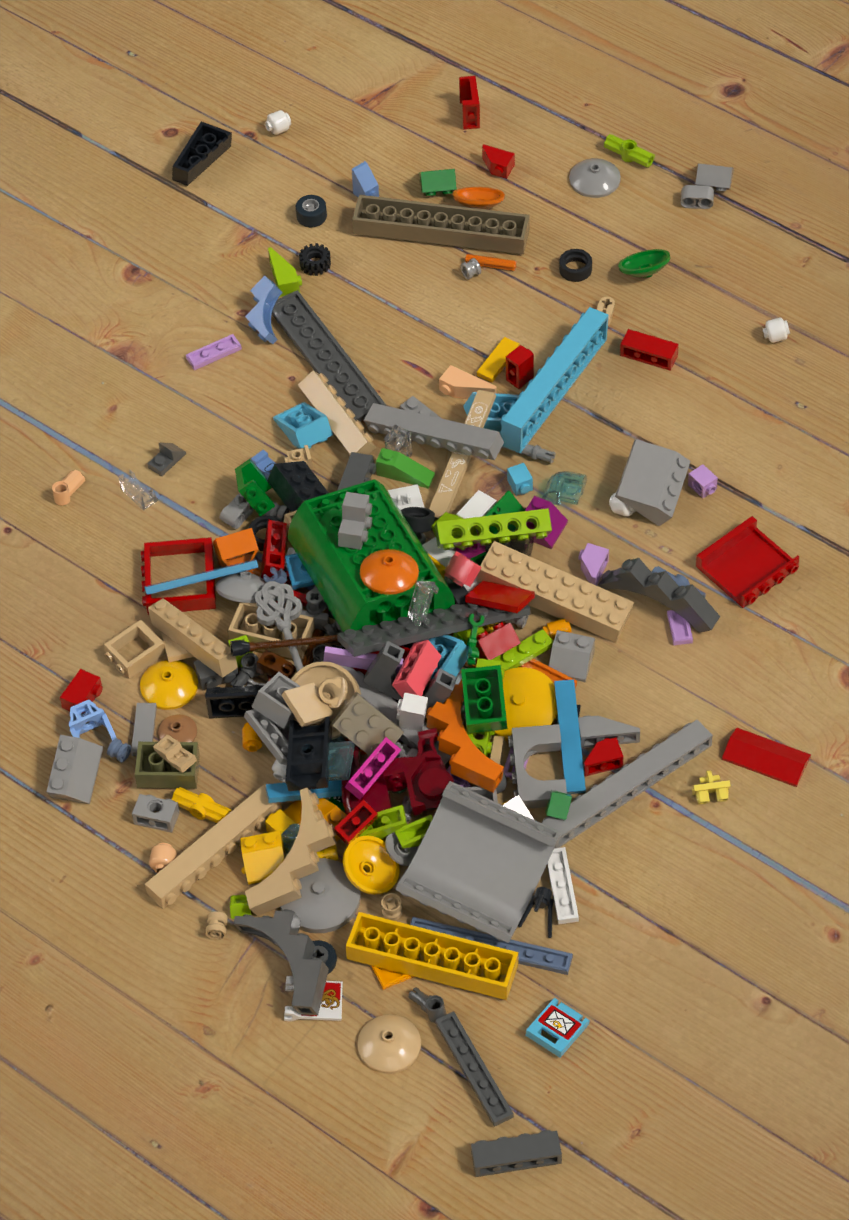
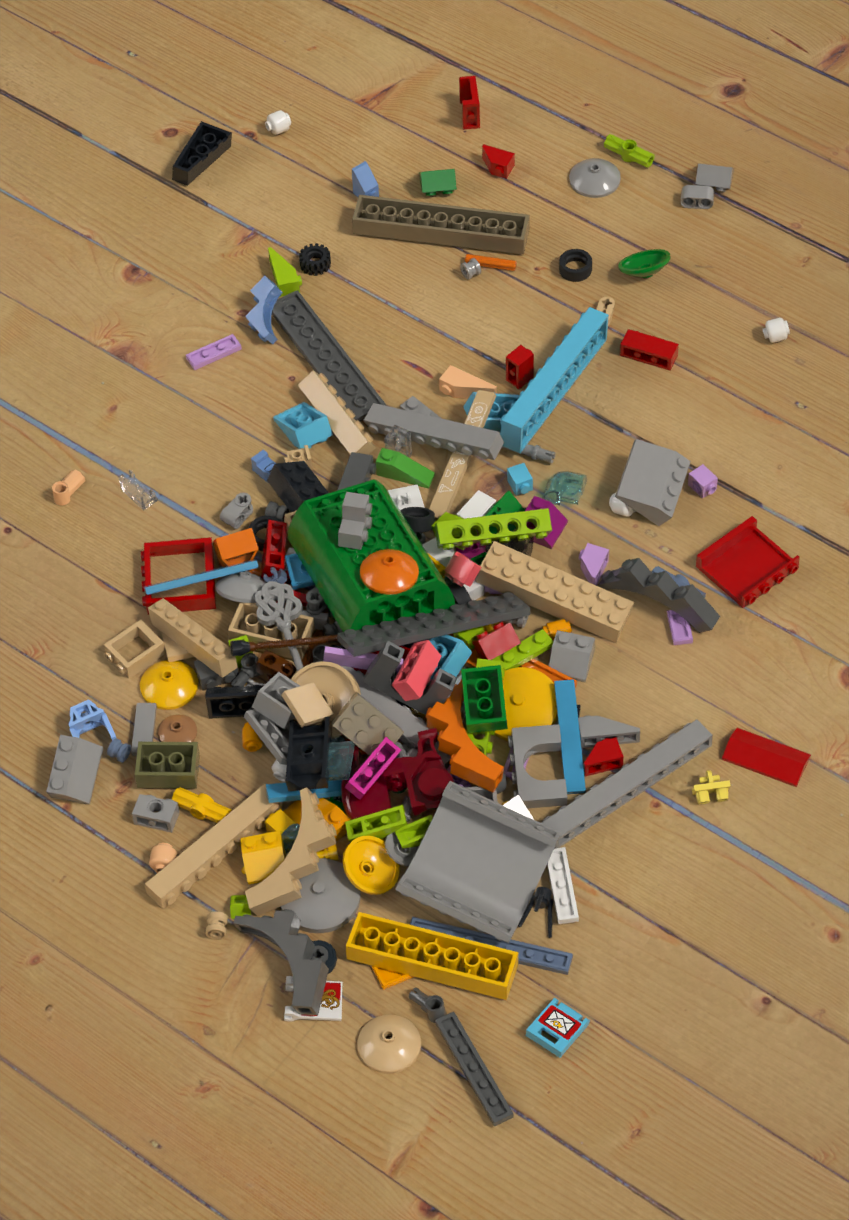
(82, 688): red brick -> none
(166, 458): dark grey slope -> none
(174, 754): tan slope -> none
(252, 487): green panel -> none
(311, 211): black wheel -> none
(341, 683): tan piece -> none
(356, 822): red brick -> none
(391, 906): tan wheel -> none
(412, 711): white brick -> none
(421, 602): clear hinge -> none
(472, 641): green piece -> none
(478, 197): orange dish -> none
(497, 360): yellow tile -> none
(497, 749): tan beam -> none
(500, 596): red tile -> none
(516, 1153): dark grey brick -> none
(558, 805): green panel -> none

